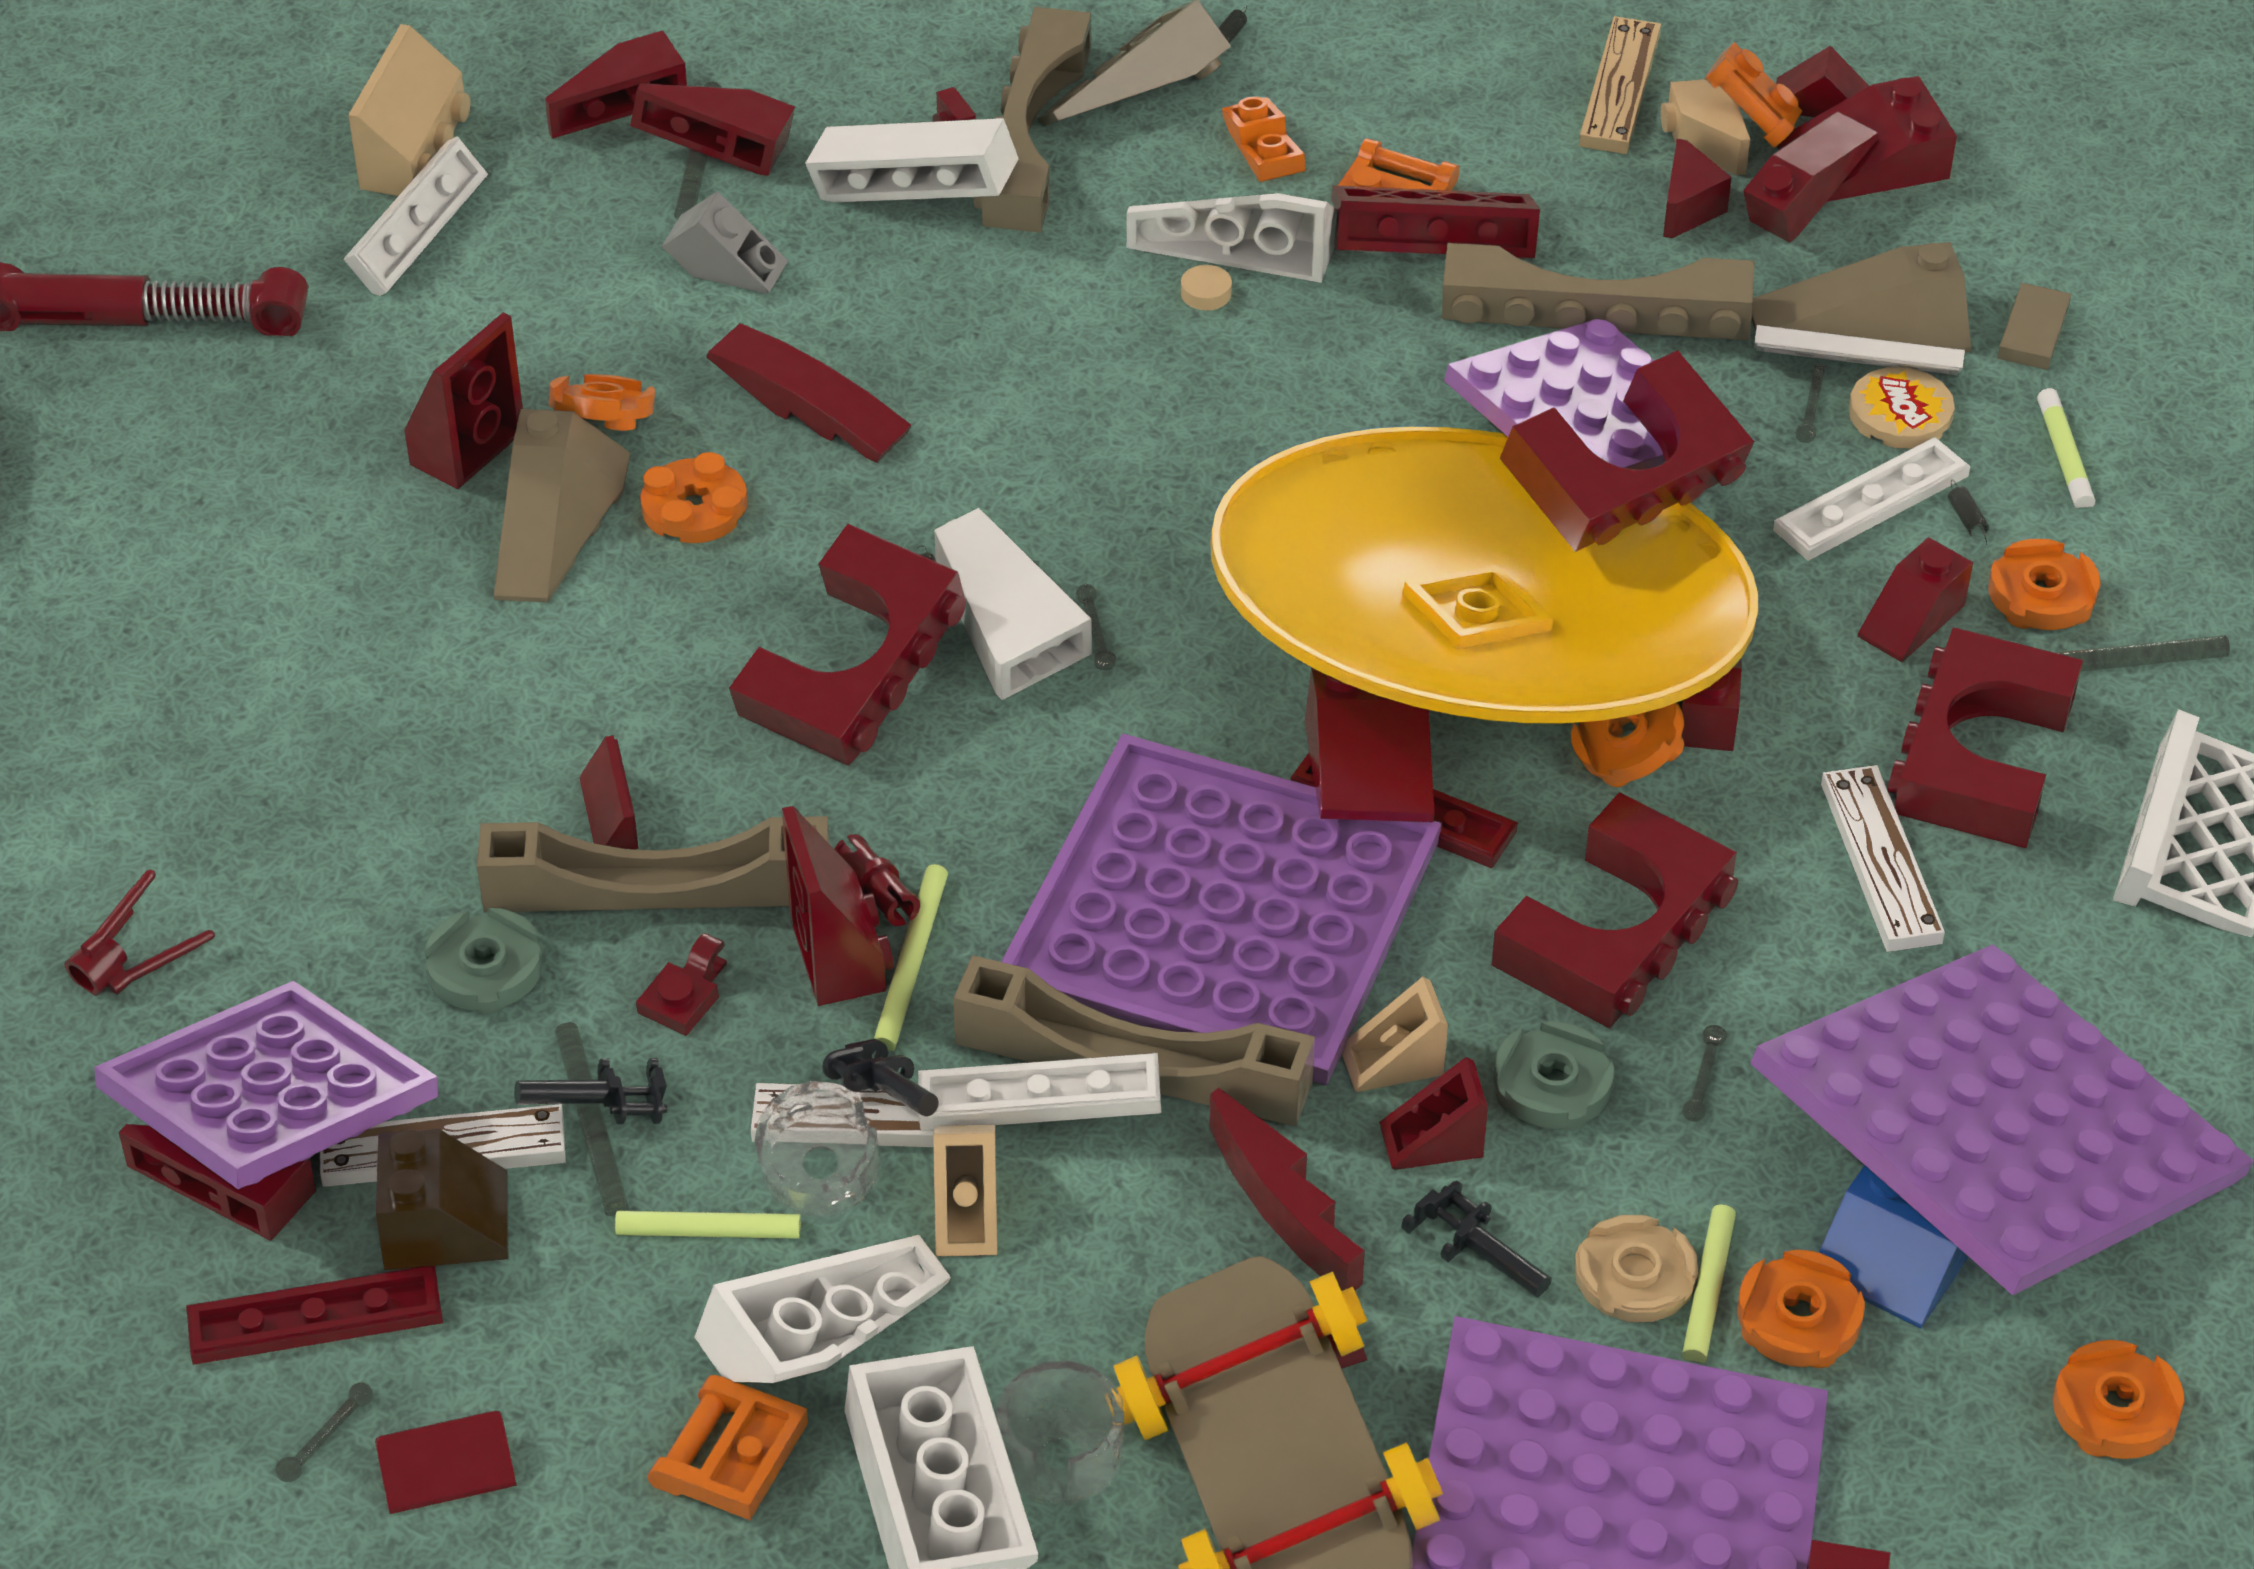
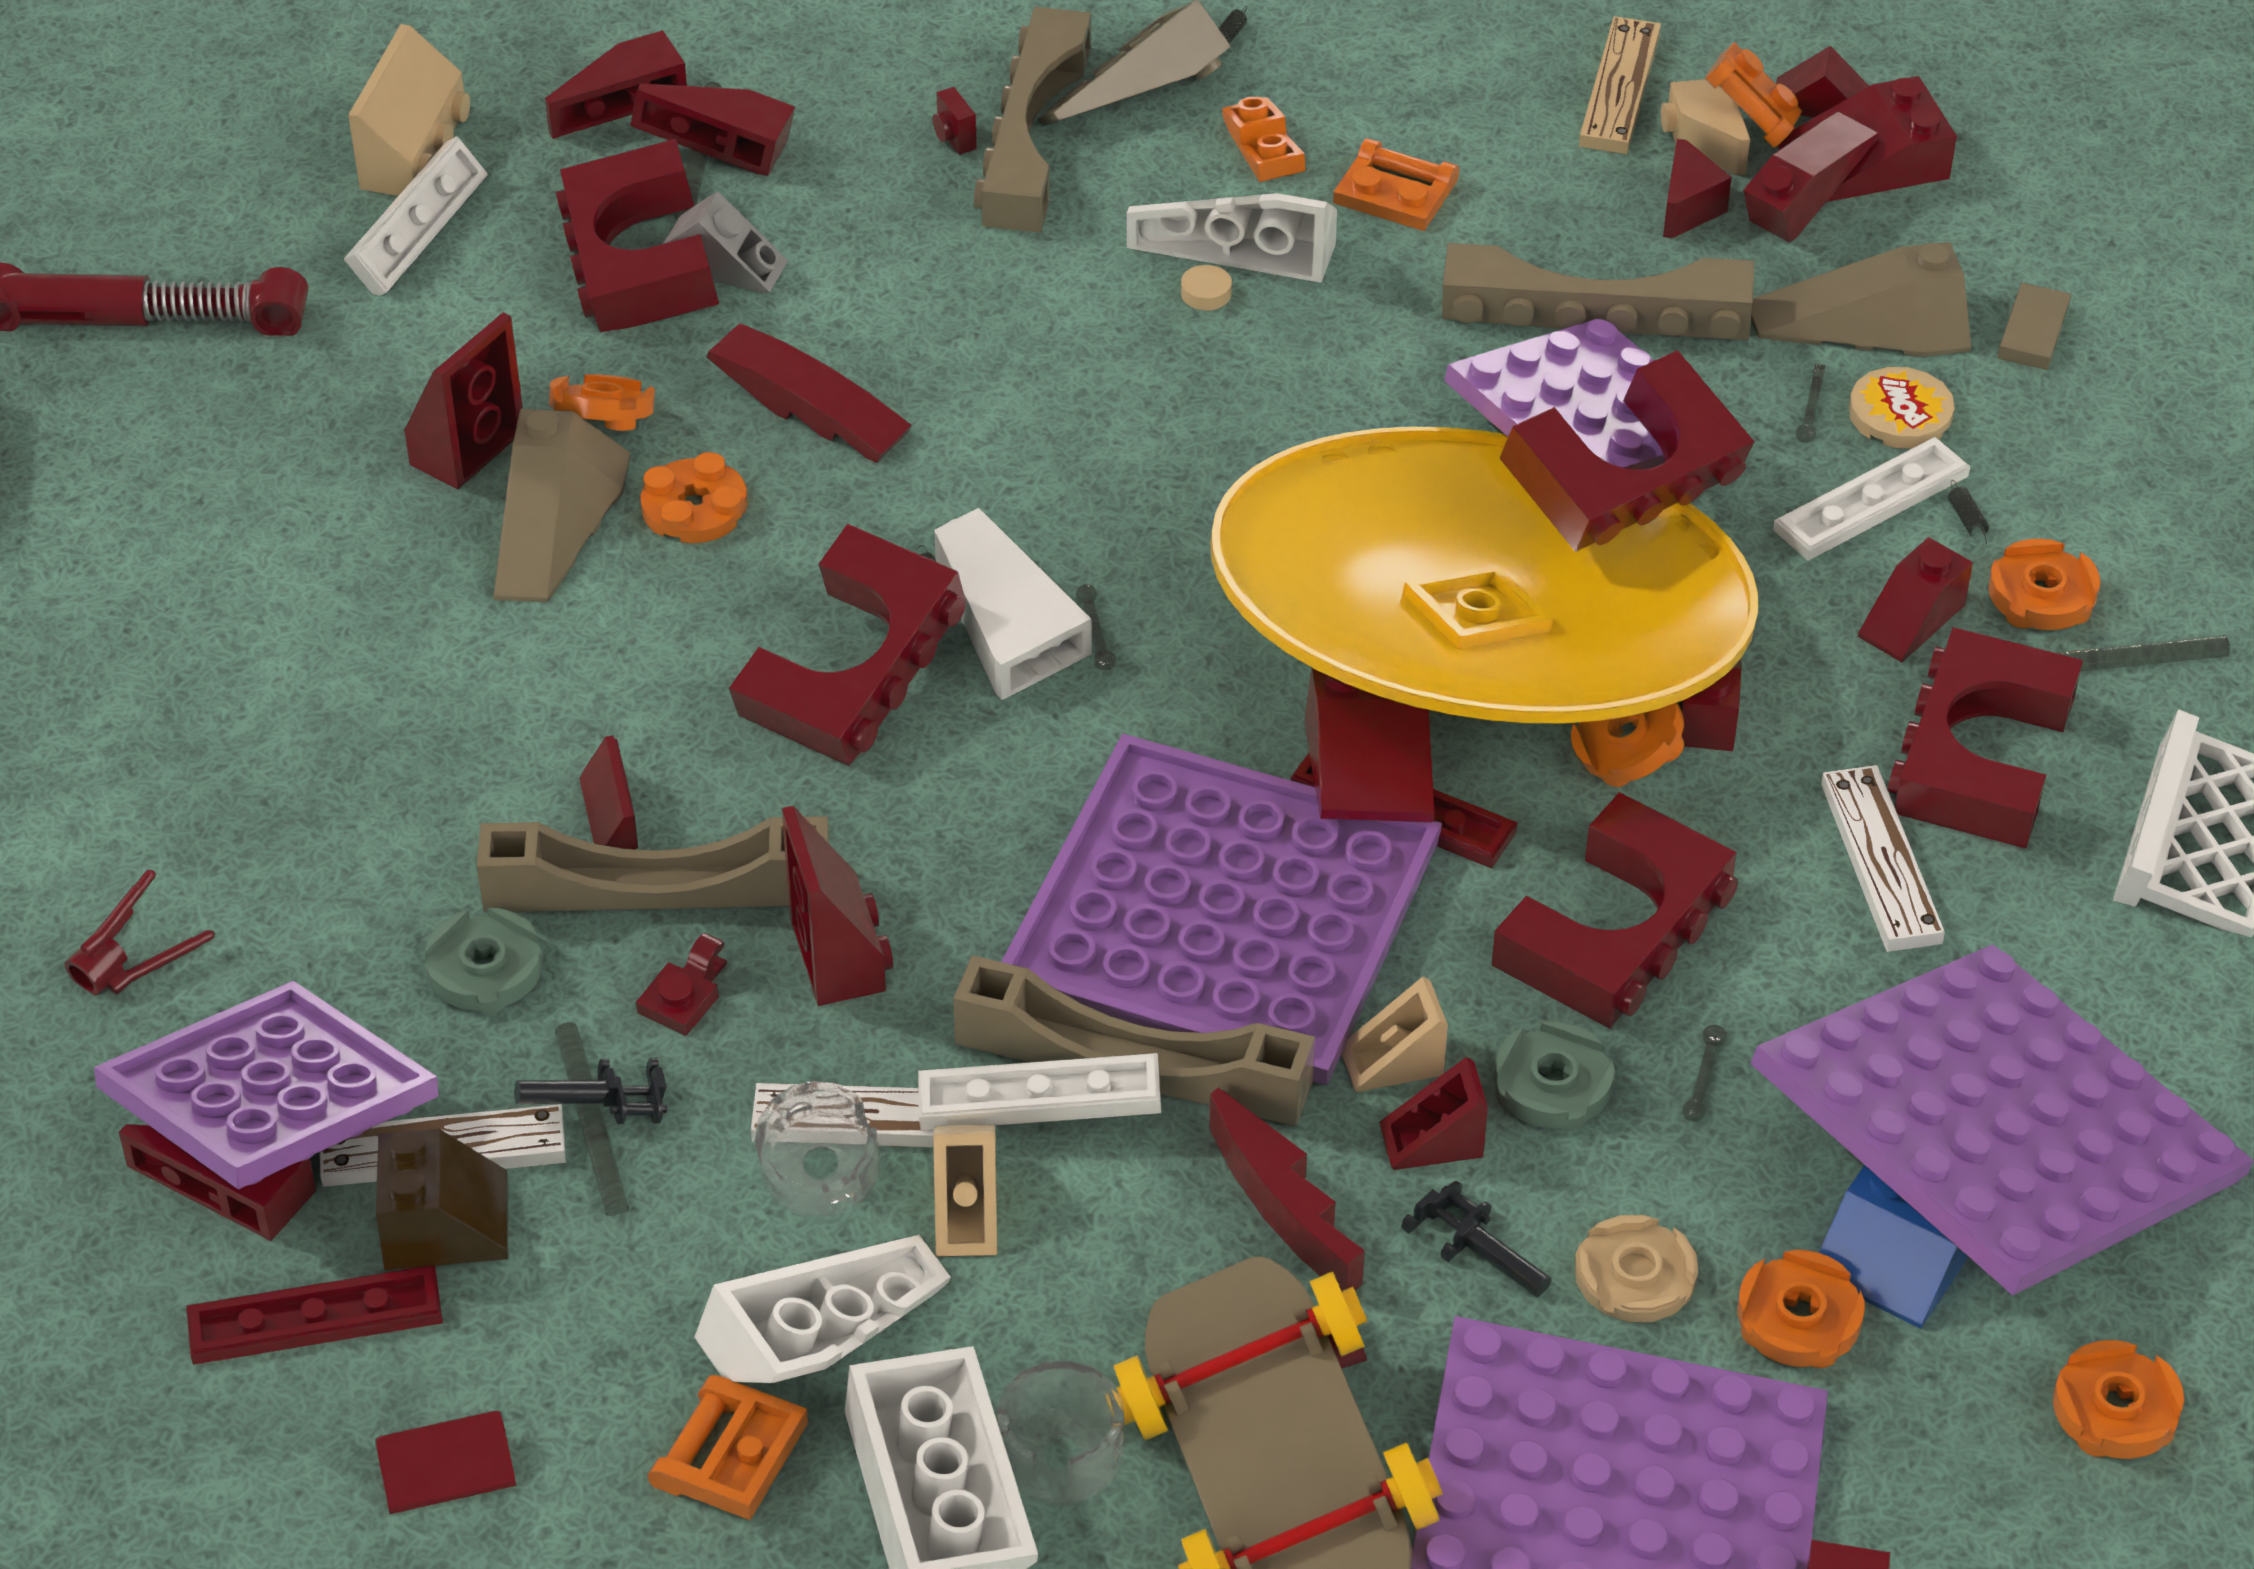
(290, 1468): clear smoke hinge -> none
(641, 284): none -> dark red arch
(707, 1224): yellowish green piece -> none
(862, 1072): black piece -> none
(879, 878): dark red pin -> none
(911, 957): yellowish green bar -> none
(912, 160): white brick -> none
(1432, 218): dark red fence -> none
(1709, 1284): yellowish green bar -> none
(1858, 350): white tile -> none
(2065, 448): yellowish green bar -> none

